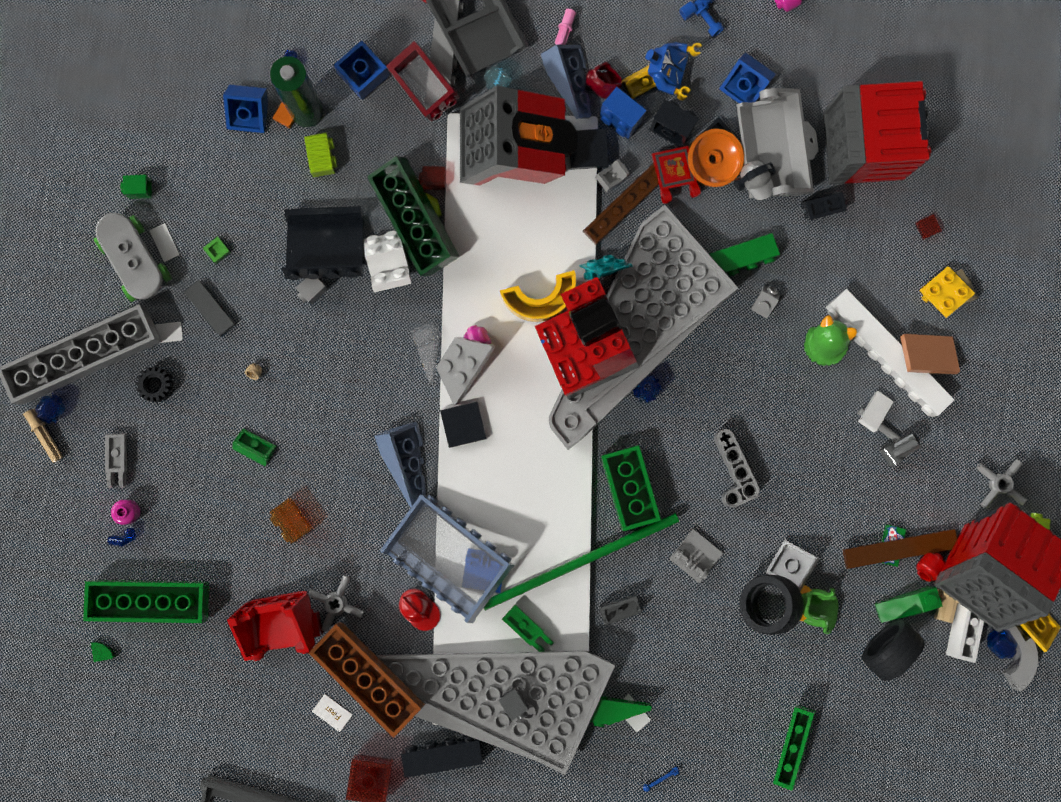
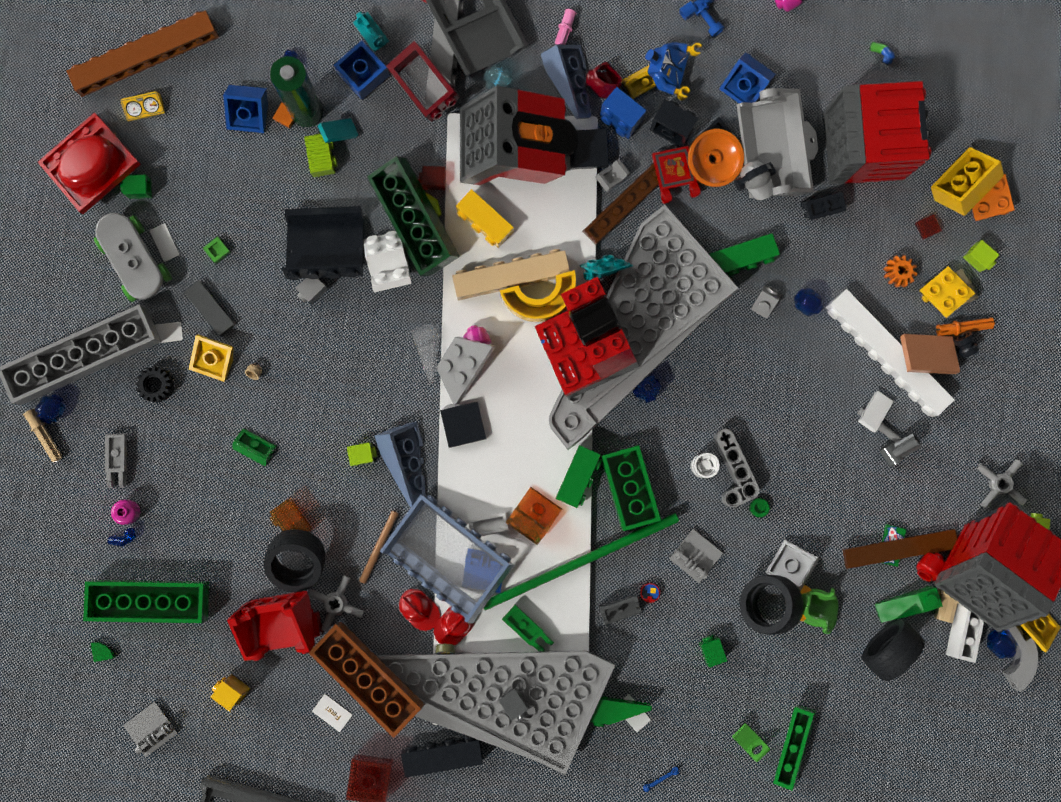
(88, 163): none -> red piece
(142, 53): none -> dark orange brick
(142, 106): none -> slope
(150, 729): none -> light grey hinge
(211, 358): none -> yellow slope
(229, 692): none -> yellow brick
(291, 579): none -> black tyre
(338, 130): none -> teal tile
(362, 454): none -> lime brick
(370, 31): none -> teal hinge
(380, 543): none -> medium nougat bar
(445, 649): none -> olive tile
(451, 628): none -> red piece
(484, 219): none -> yellow brick
(489, 524): none -> white tile
(507, 275): none -> tan brick
(534, 515): none -> clear orange slope
(578, 477): none -> green brick
(649, 592): none -> tile
(705, 465): none -> white wheel
(712, 651): none -> green brick
(749, 740): none -> bright green bracket
(759, 507): none -> green tile
(808, 302): none -> clear blue head
(828, 341): bright green hair -> none
(883, 49): none -> arm
(895, 266): none -> orange gear
(960, 327): none -> orange axle
(966, 344): none -> black wheel
(967, 181): none -> yellow brick
(981, 256): none -> lime brick
(995, 202): none -> orange hinge

